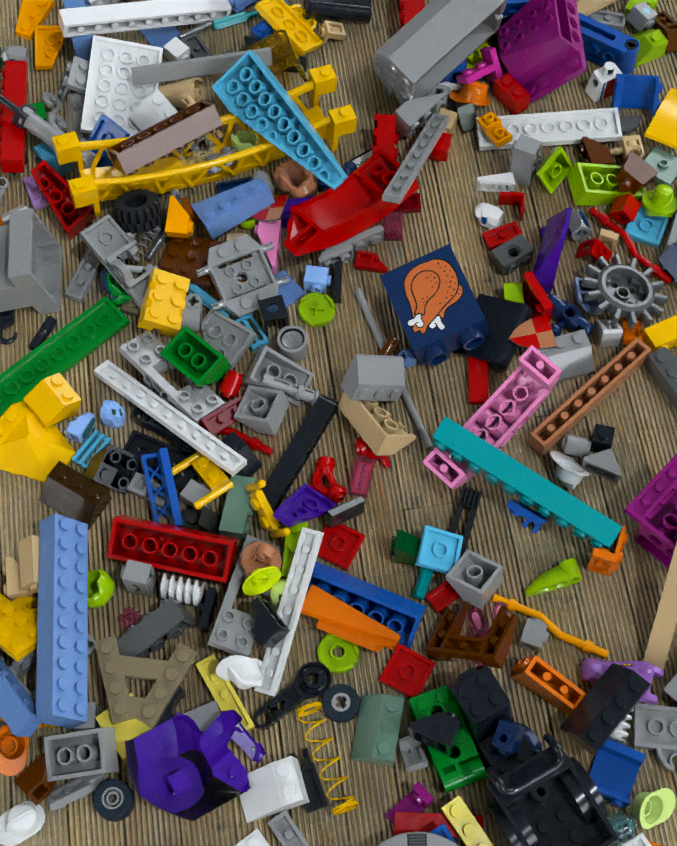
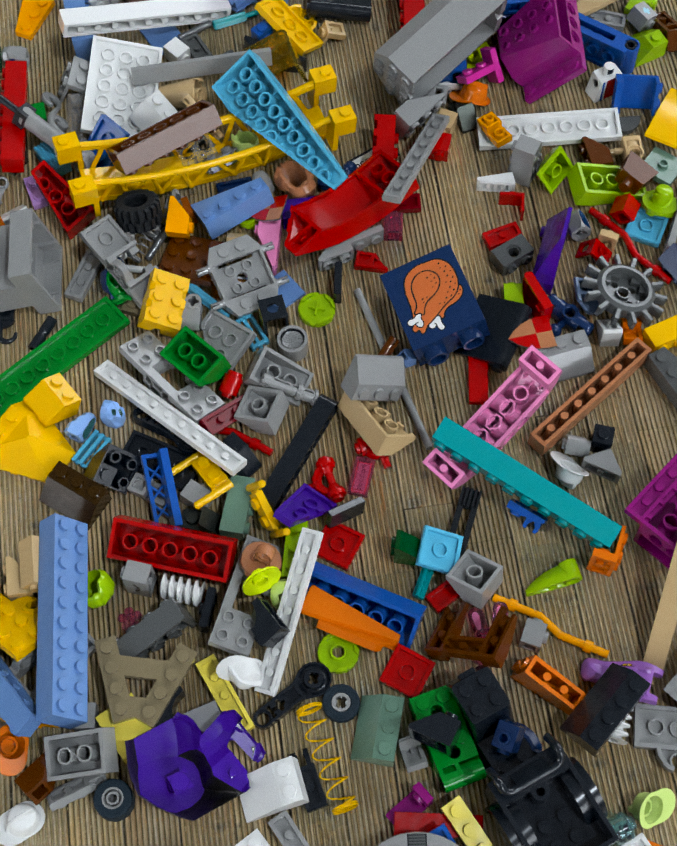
(47, 46): light orange wing -> none
(317, 279): light blue brick -> none
(489, 215): white rock -> none
(511, 94): red brick -> none
(616, 772): blue panel -> none

